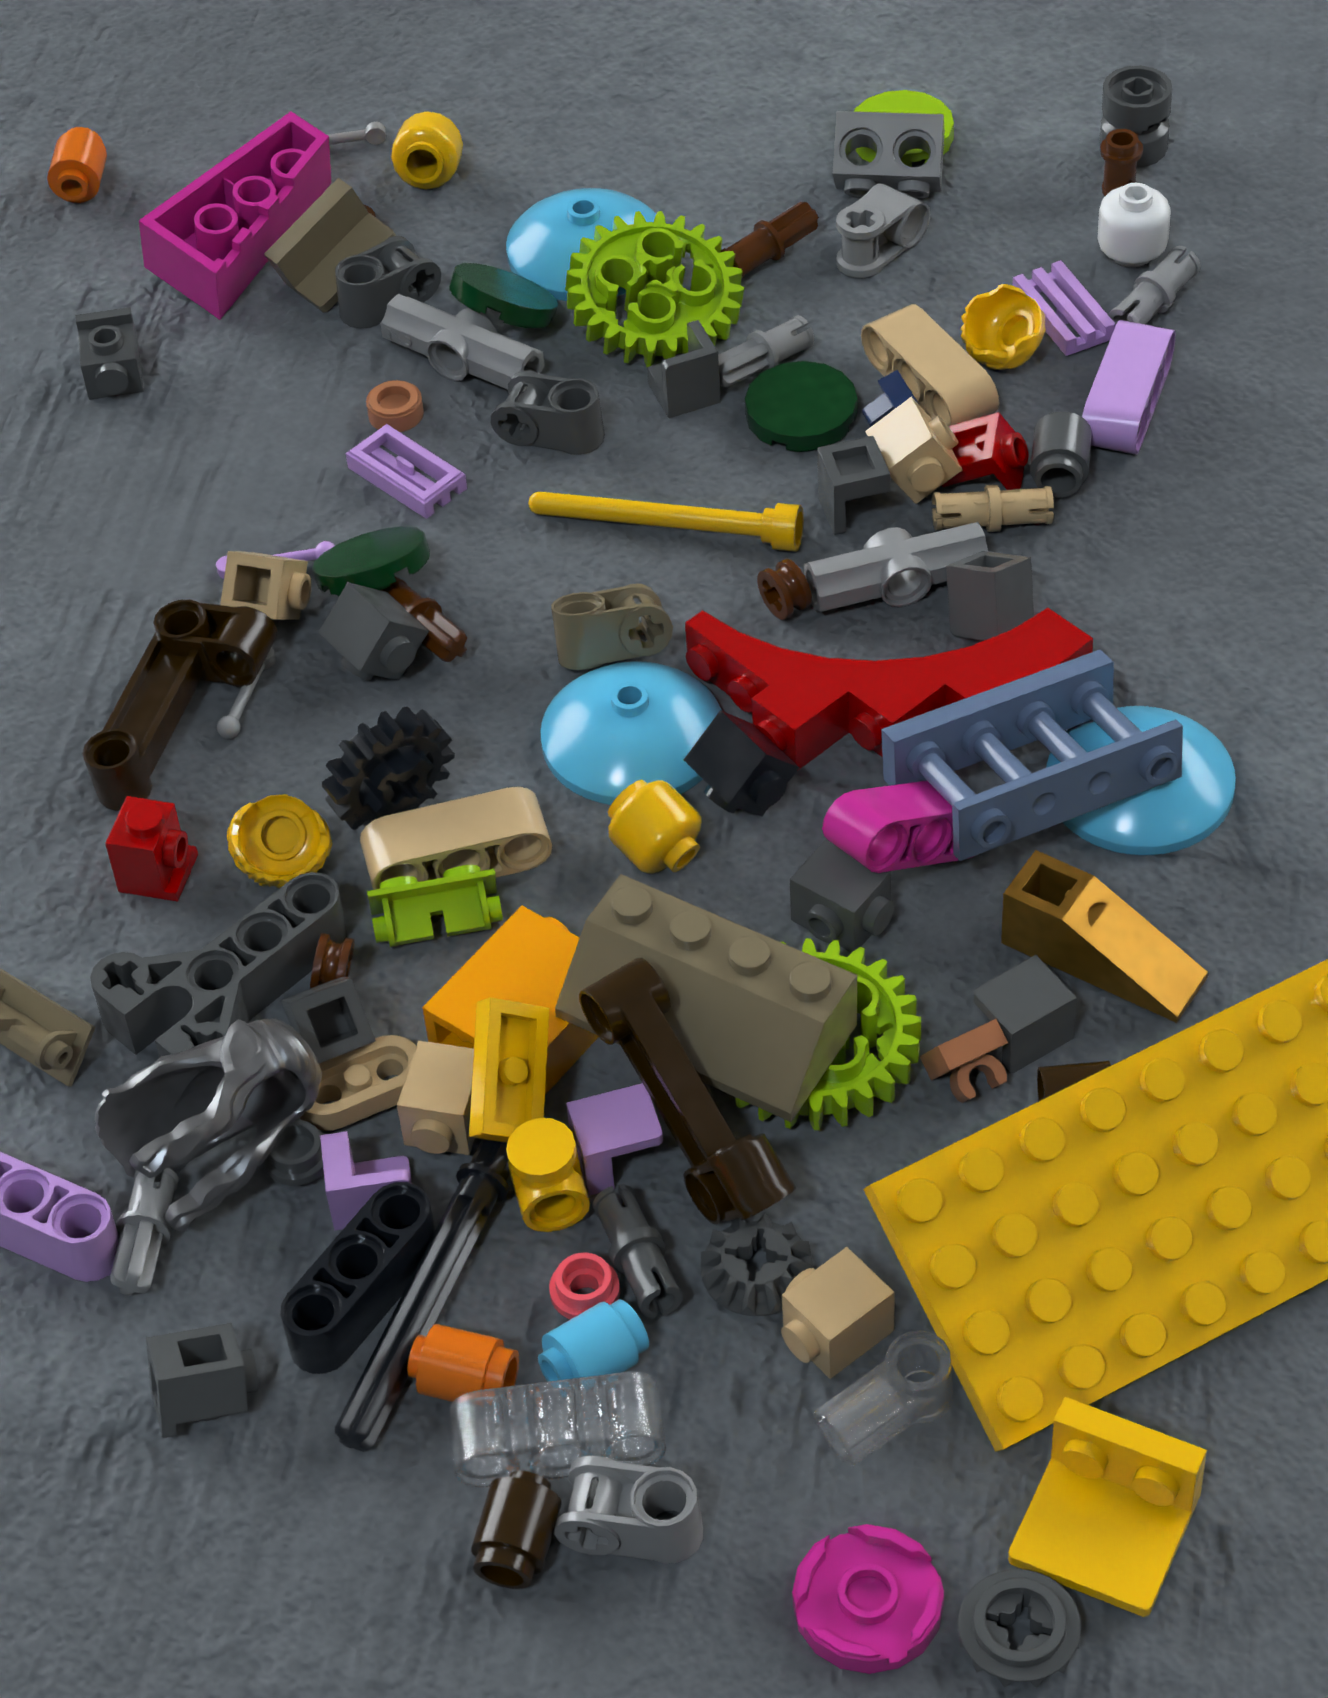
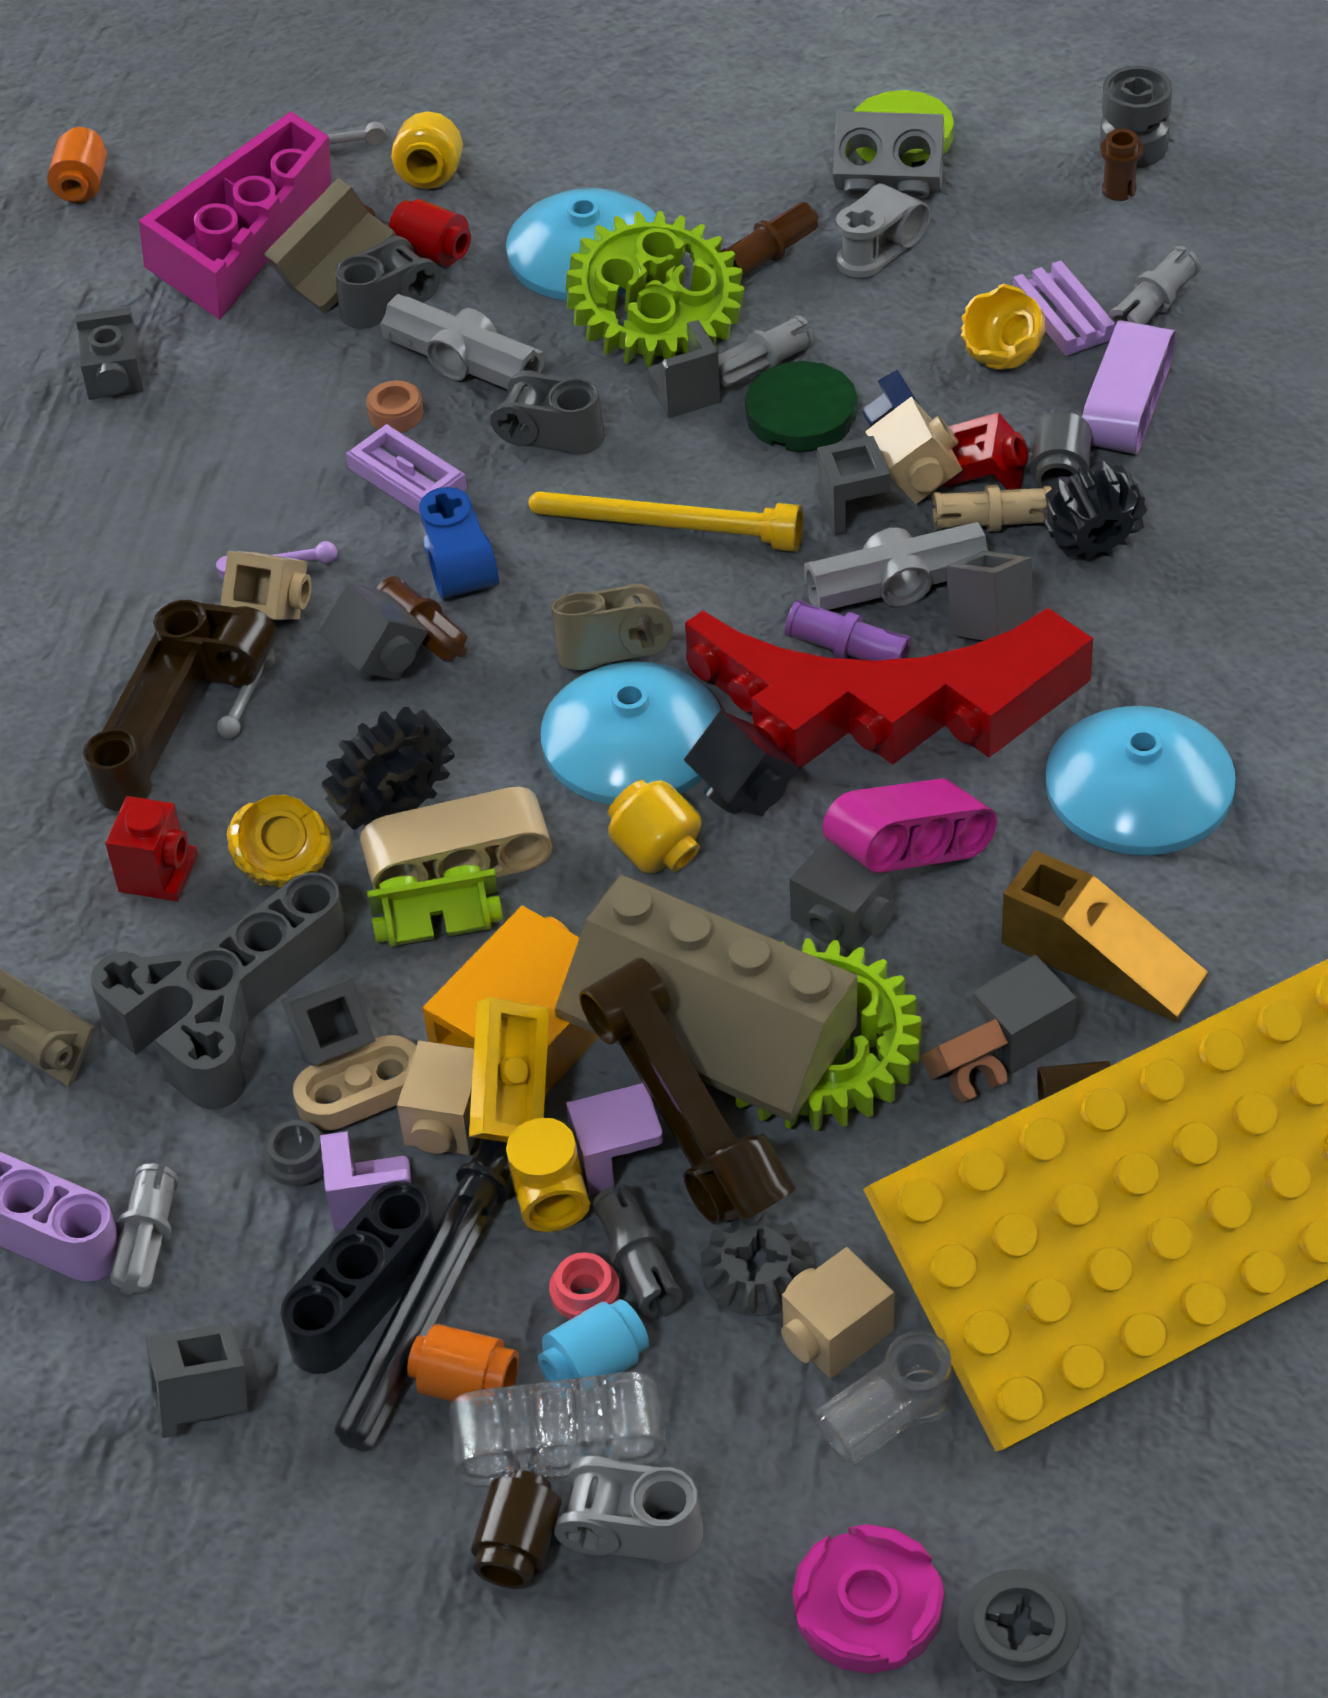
(203, 1096): flat silver hair -> none
(331, 960): reddish brown bush -> none
(371, 559): dark green tile -> none
(432, 230): none -> red brick
(456, 544): none -> blue piece
(515, 297): dark green tile -> none
(784, 589): reddish brown bush -> none
(844, 634): none -> medium lavender pin
(932, 365): tan beam -> none
(1016, 715): sand blue fence -> none
(1094, 510): none -> black gear
(1109, 1507): yellow bracket -> none
(1133, 224): white head -> none

